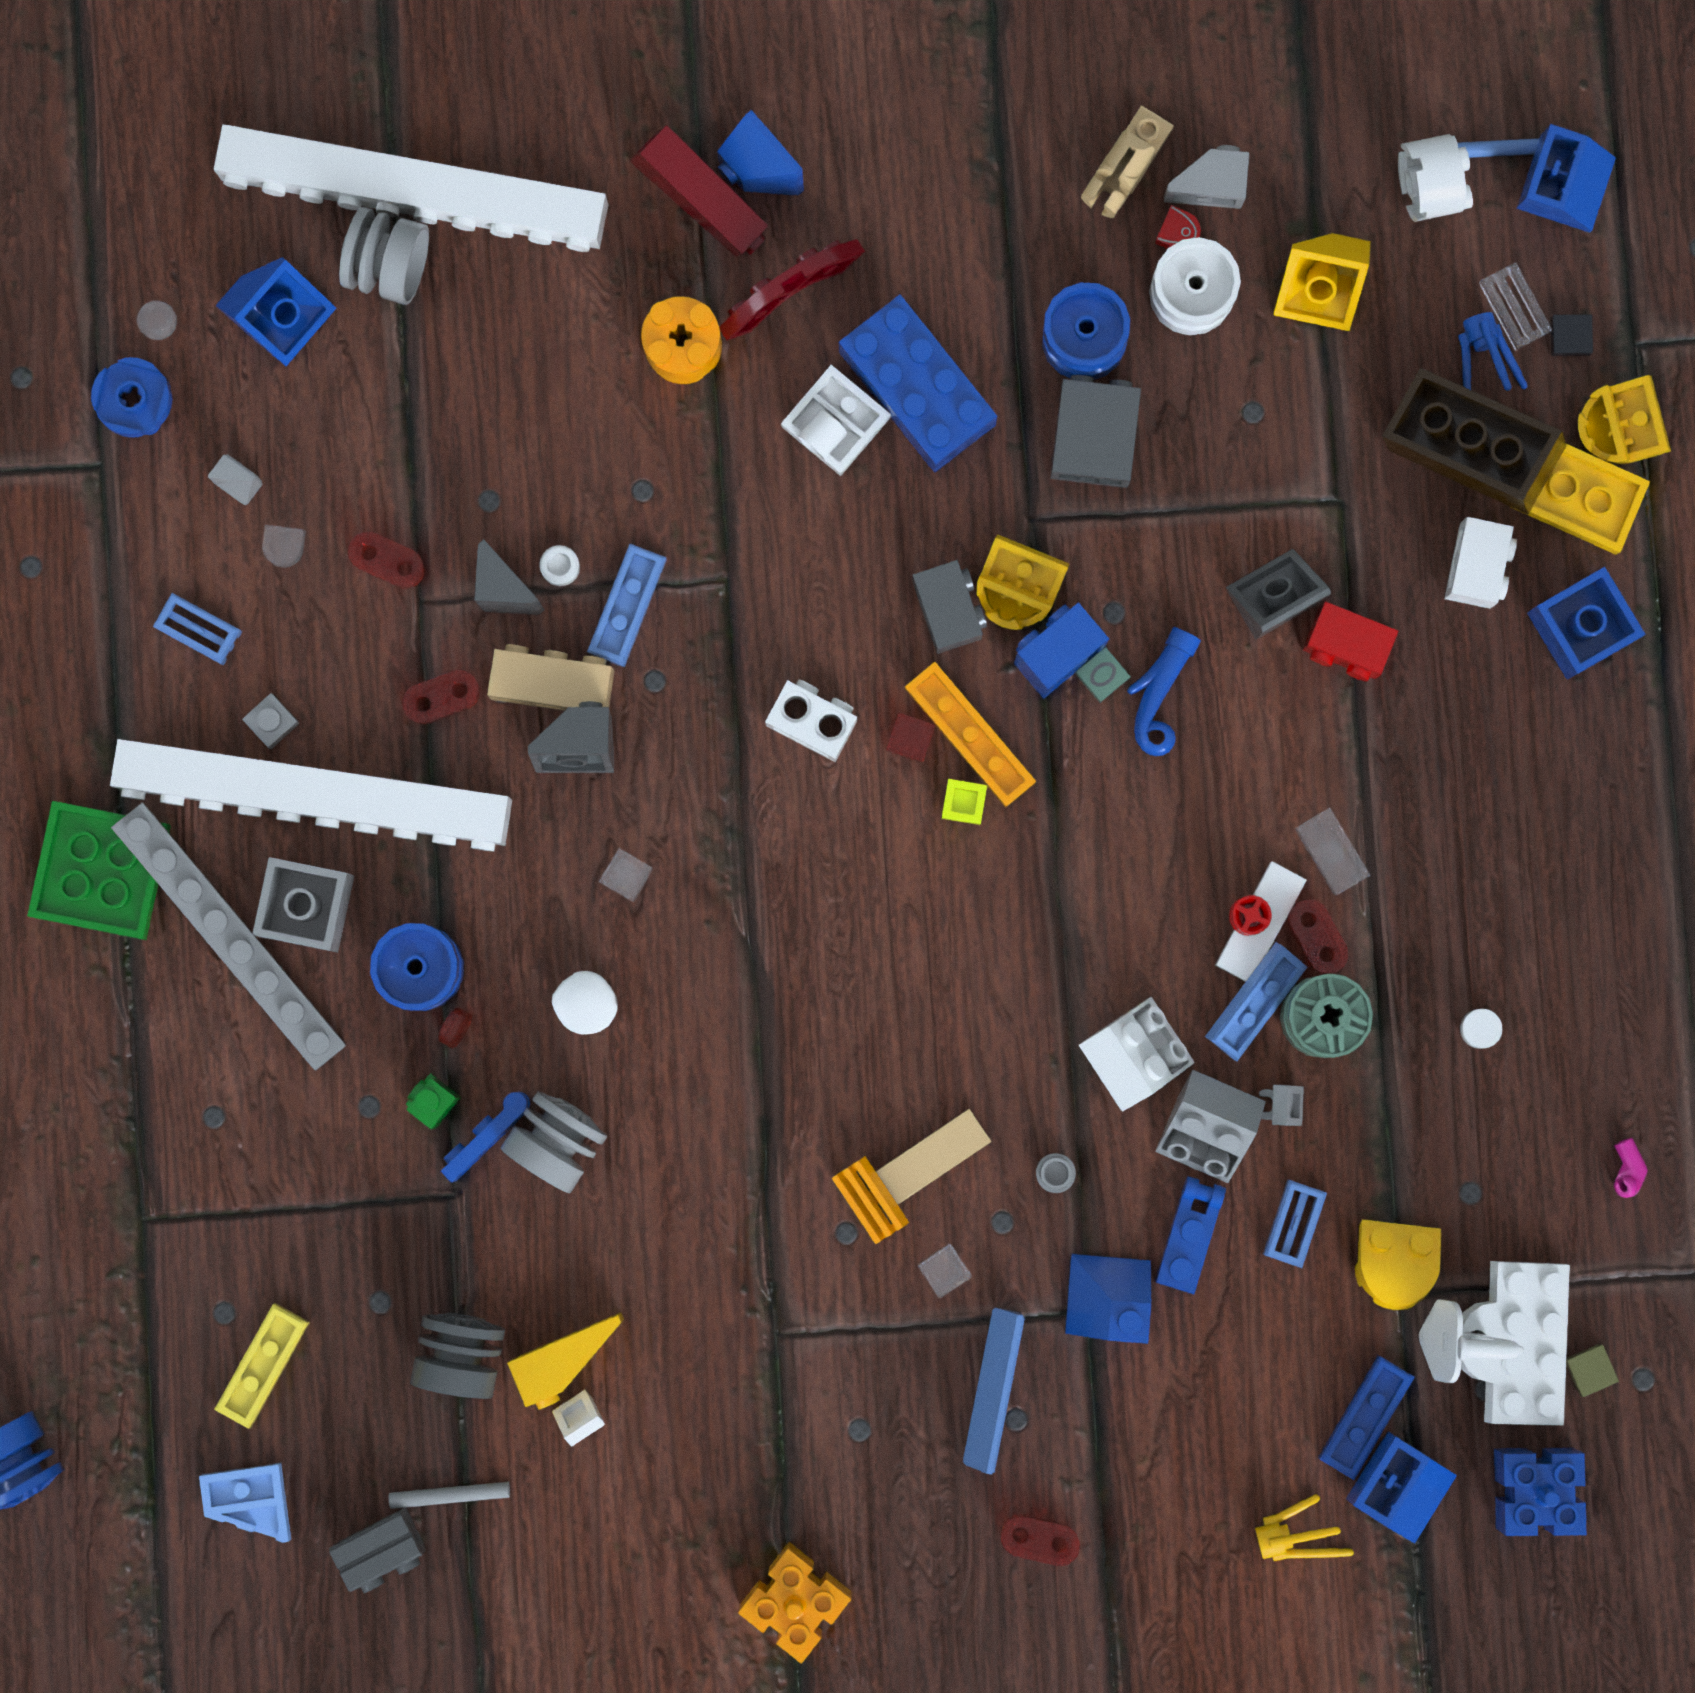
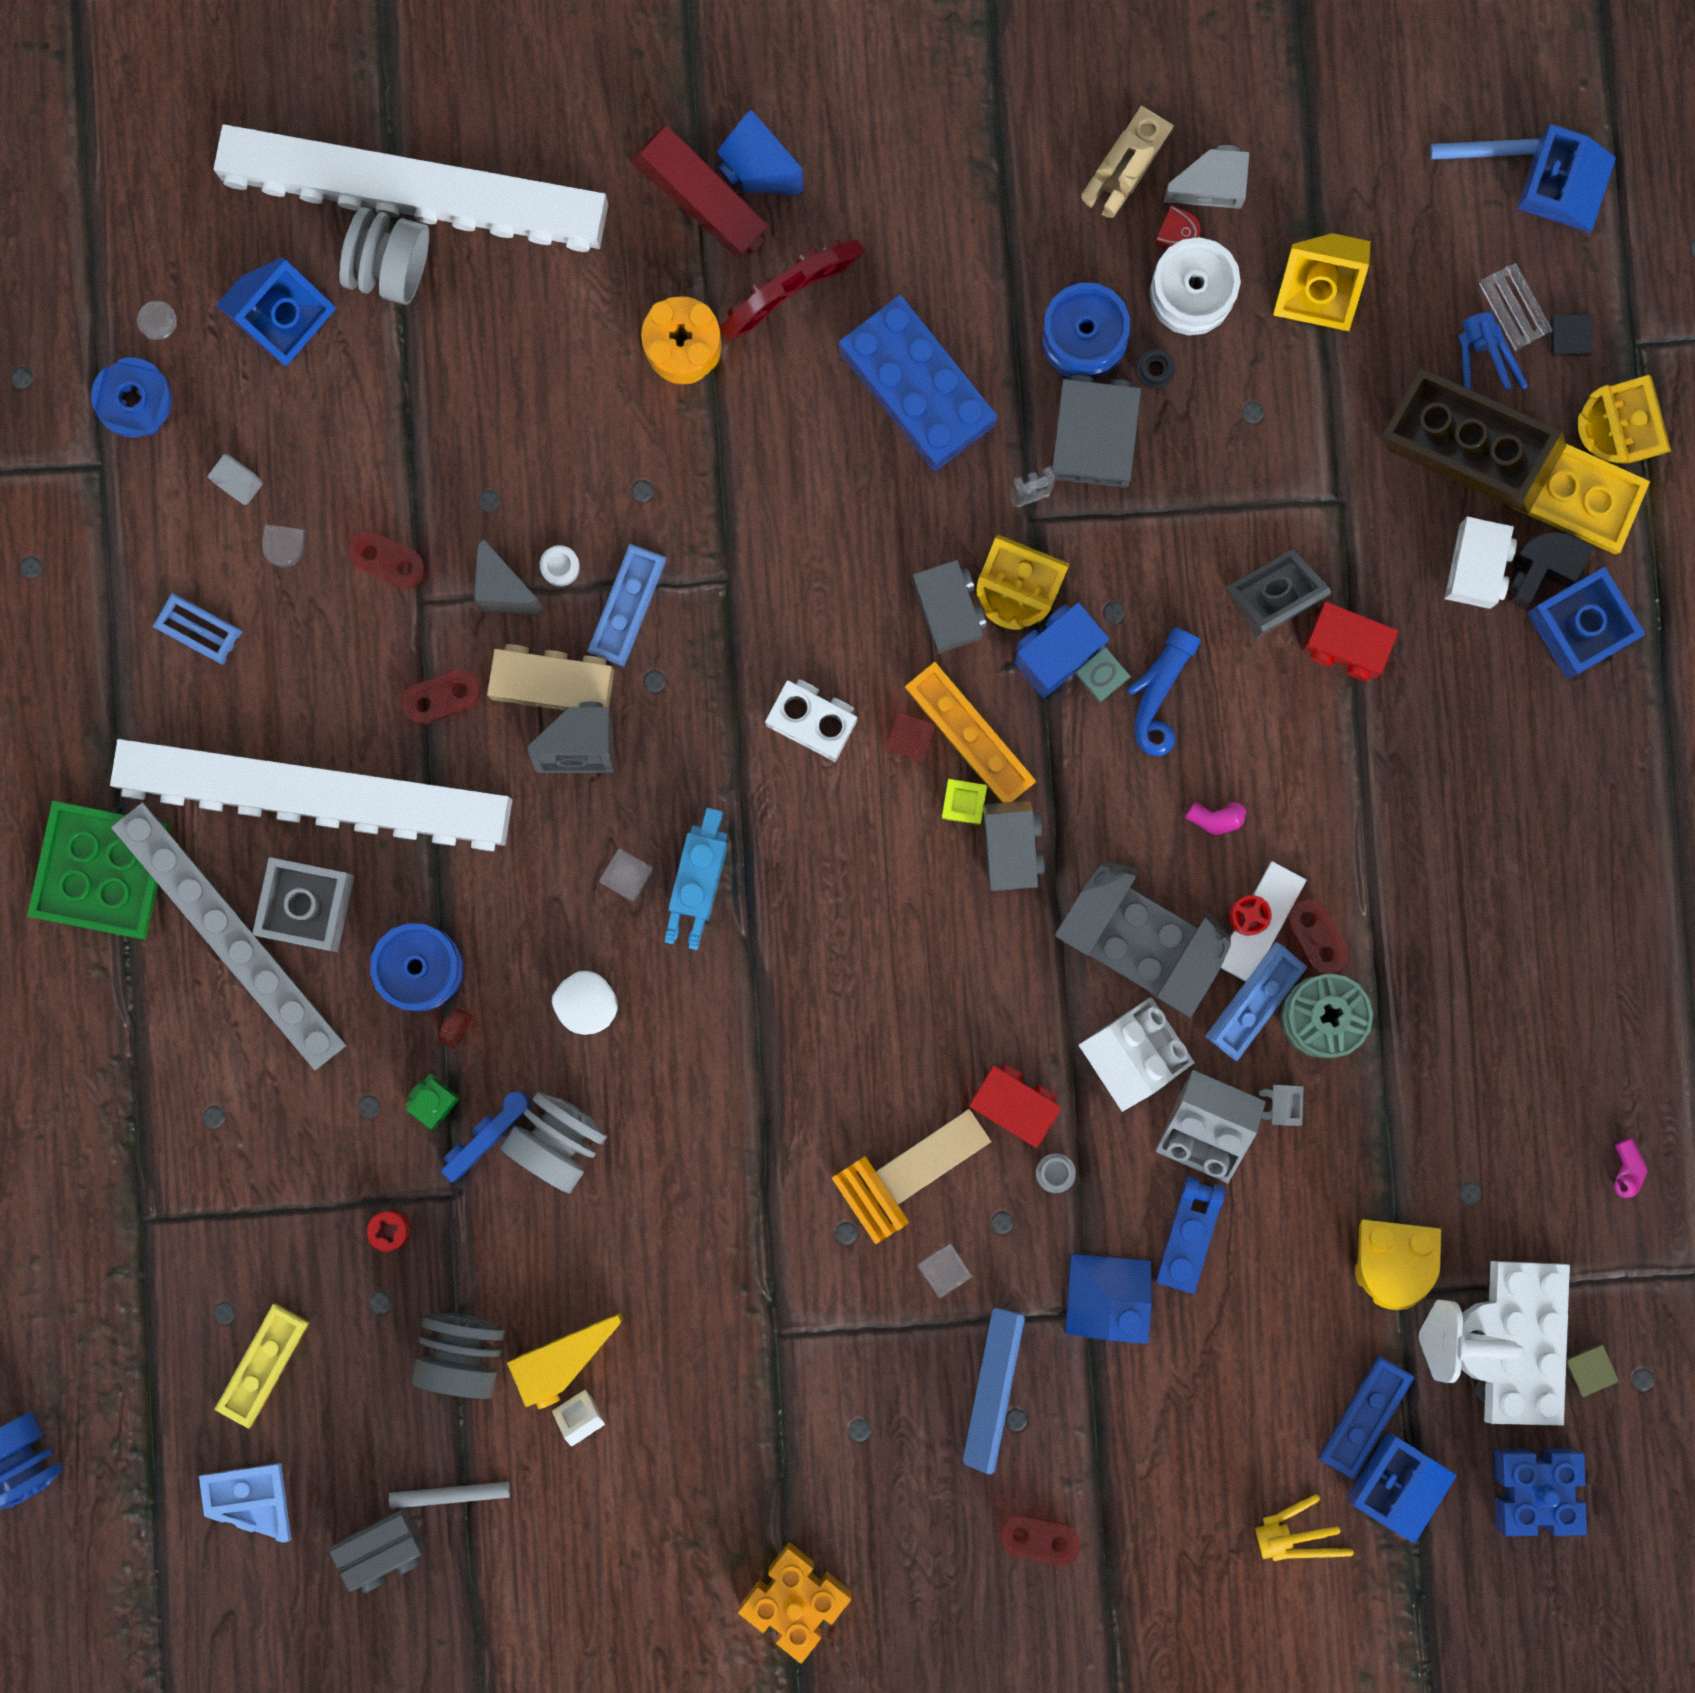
(271, 721): light grey plate -> none
(396, 1227): none -> red wheel
(698, 877): none -> dark azure hinge
(835, 420): white plate -> none
(1011, 845): none -> dark grey brick
(1014, 1105): none -> red brick
(1019, 489): none -> clear tile
(1145, 938): none -> dark grey piece
(1158, 357): none -> black plate
(1220, 821): none -> dark pink arm
(1280, 1217): medium blue tile -> none
(1332, 851): clear plate -> none
(1434, 177): white brick -> none
(1481, 1028): white tile -> none
(1548, 556): none -> black brick

